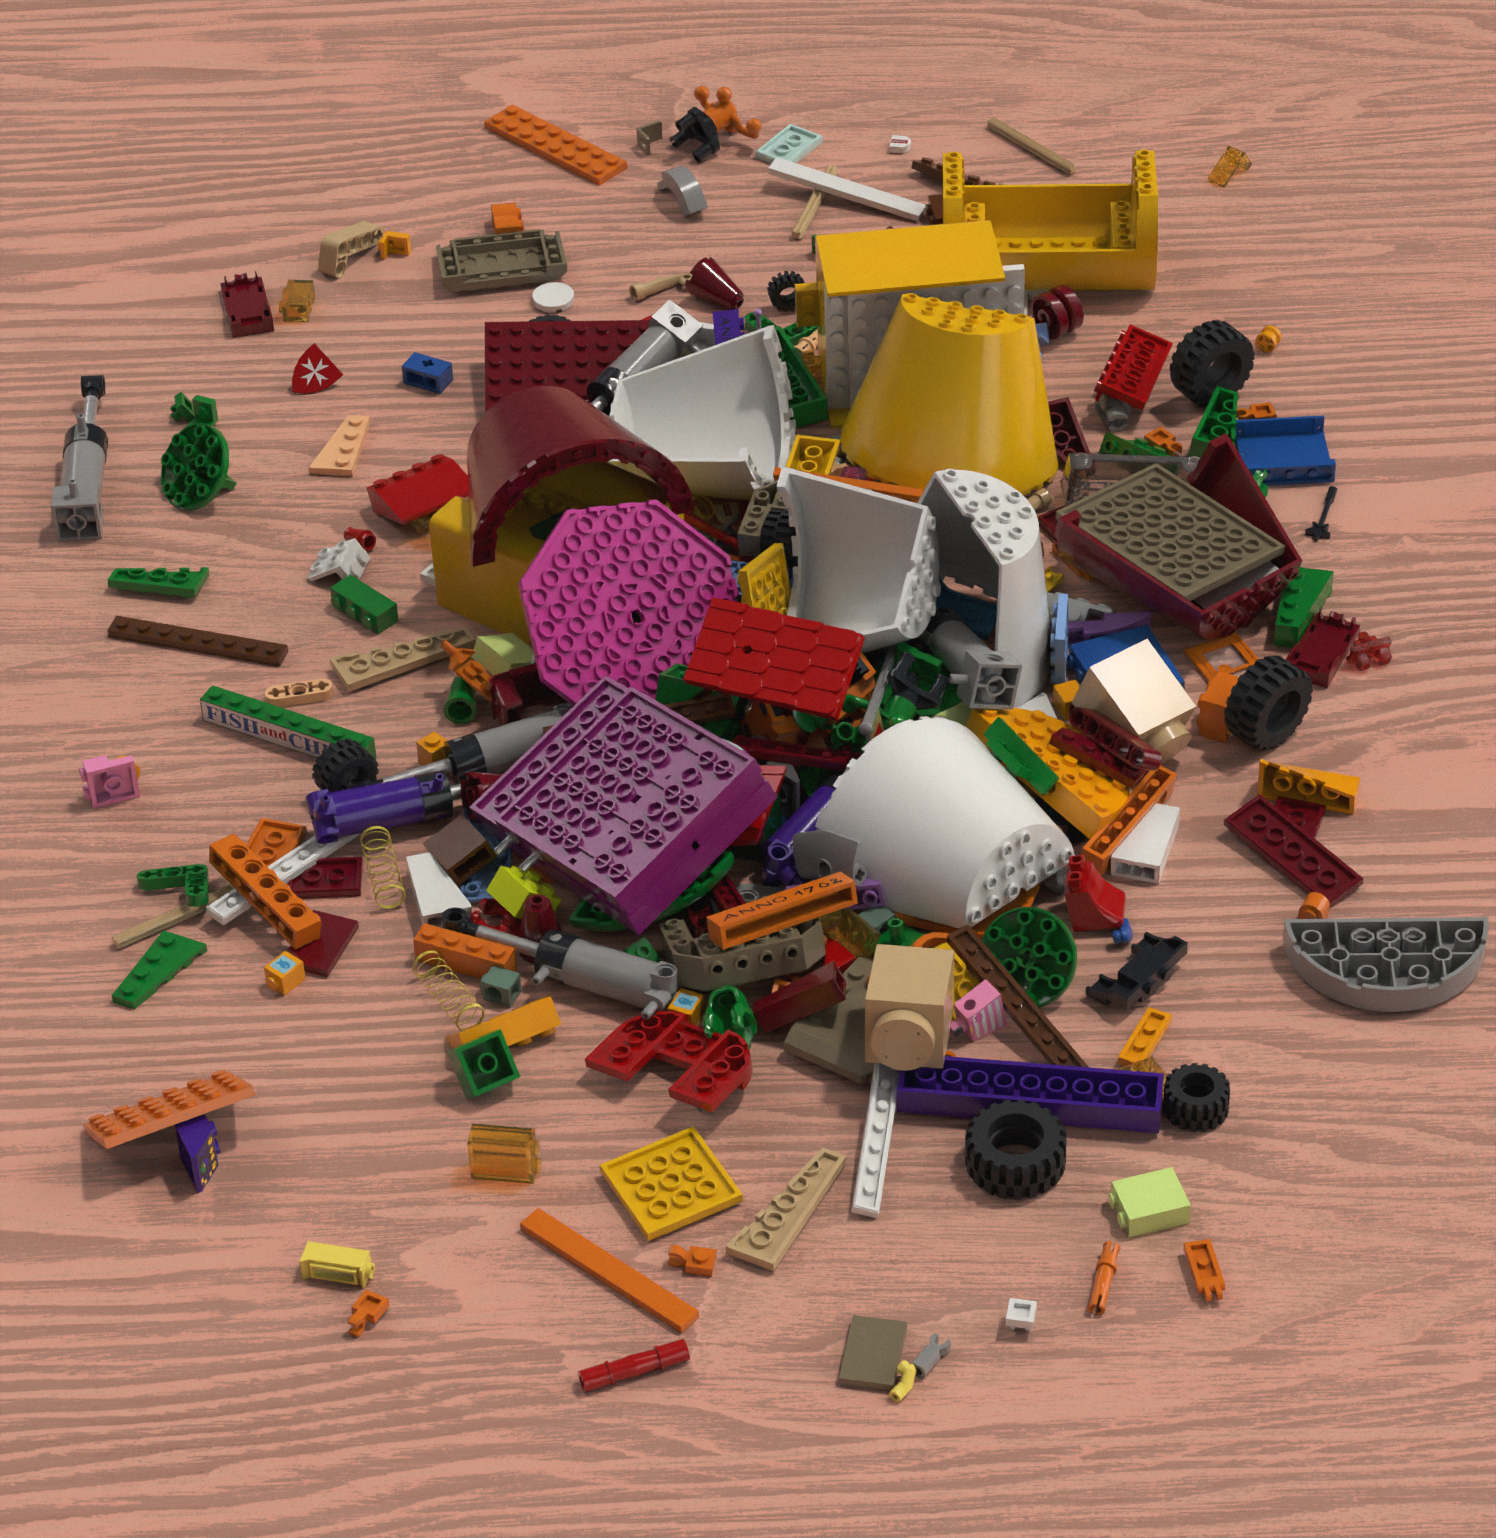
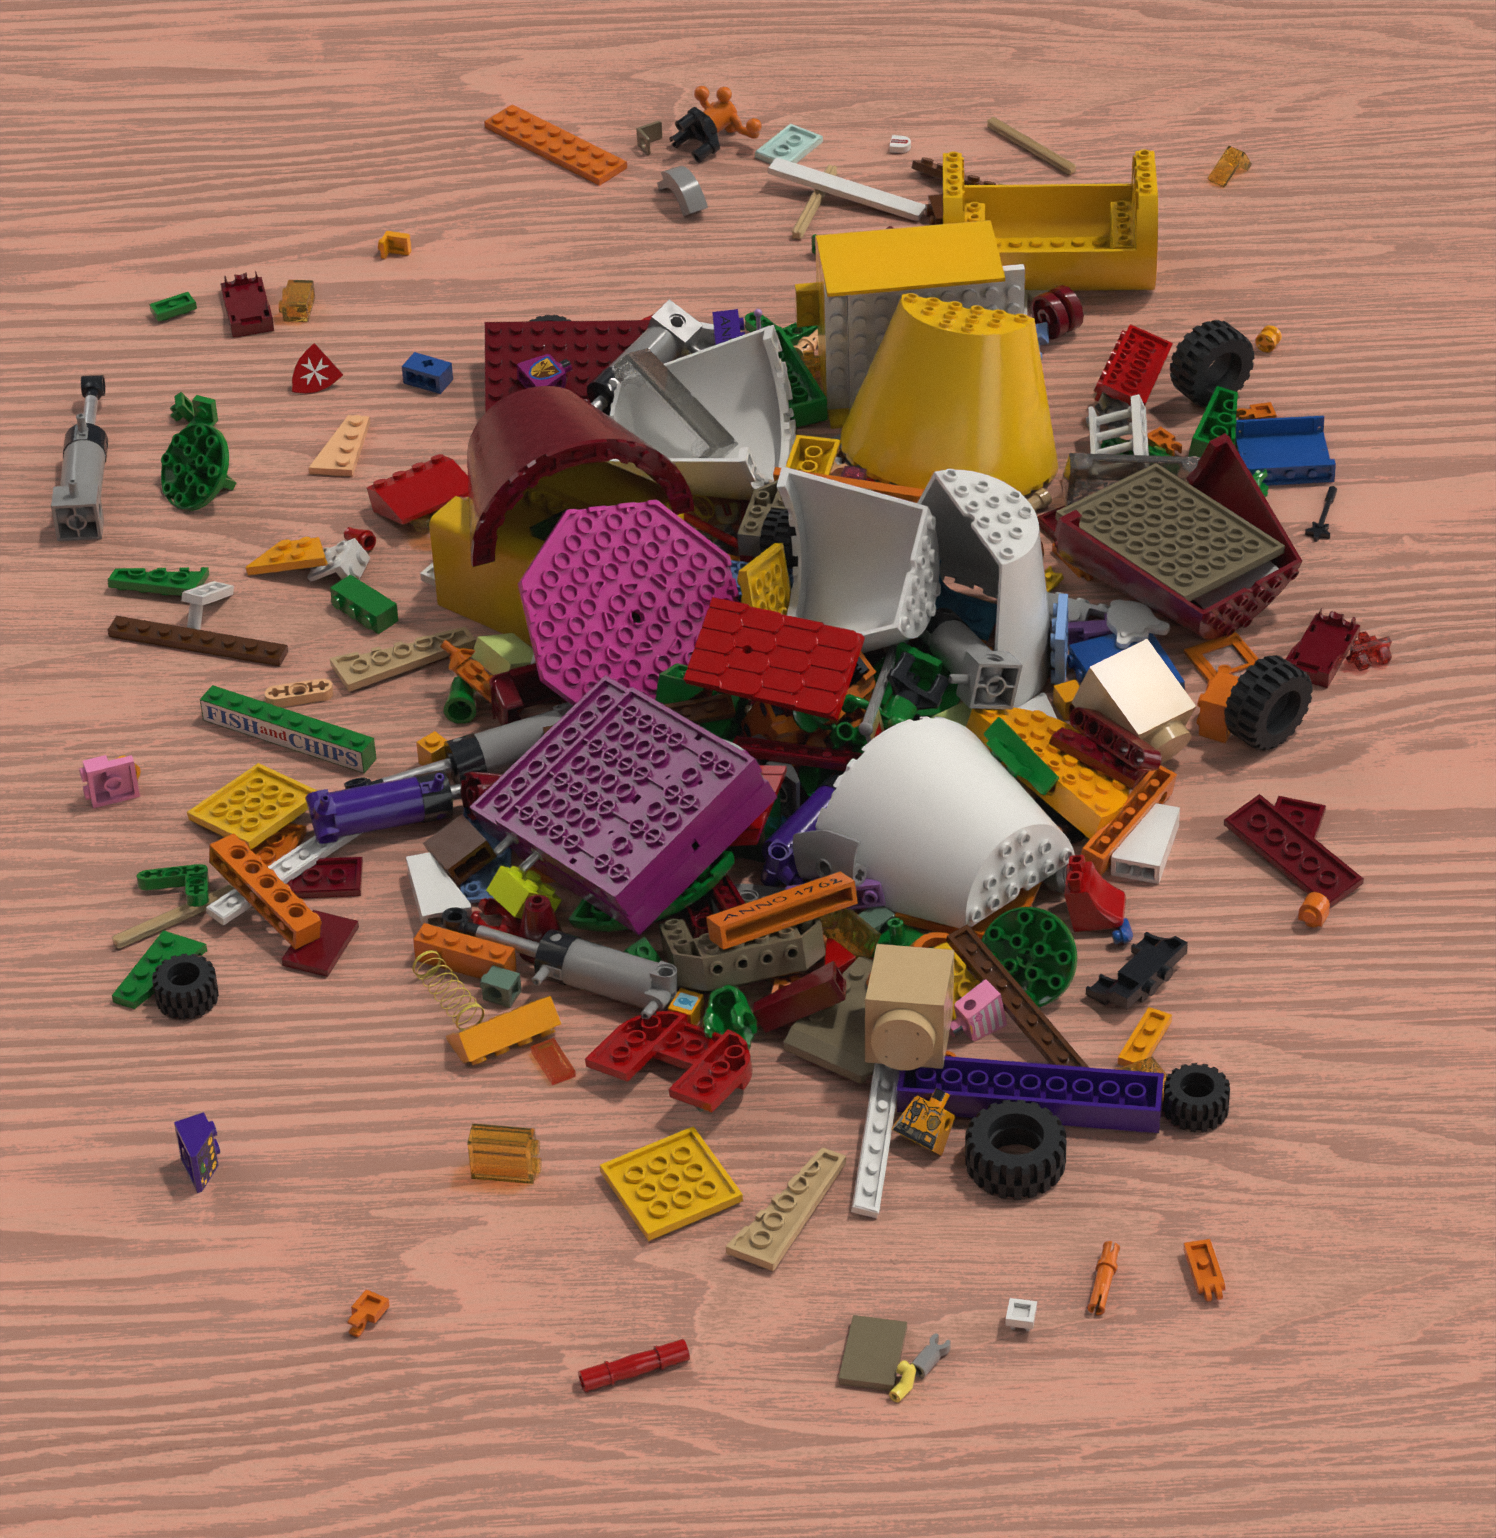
(167, 1110): orange plate -> none
(173, 306): none -> green plate
(185, 986): none -> black tyre
(201, 596): none -> white piece
(253, 805): none -> yellow plate
(284, 973): light orange brick -> none
(289, 556): none -> light orange wing
(336, 1264): light yellow window -> none
(343, 763): black tyre -> none
(345, 242): tan beam -> none
(392, 885): light yellow piece -> none
(483, 1063): green brick -> none
(501, 260): dark tan slope -> none
(506, 218): orange brick -> none
(543, 372): none -> torso
(553, 297): white tile -> none
(553, 1061): none -> tile
(610, 1270): orange tile -> none
(640, 291): tan plant -> none
(645, 368): none -> windscreen
(696, 1261): orange plate -> none
(714, 285): dark red cone -> none
(778, 285): black tyre -> none
(927, 1122): none -> torso
(1066, 429): dark red wedge -> none
(1133, 622): none -> white tile
(1137, 428): none -> white fence
(1149, 1202): yellowish green brick -> none
(1300, 603): green wedge -> none
(1331, 789): light orange wedge -> none
(1387, 960): light grey brick -> none

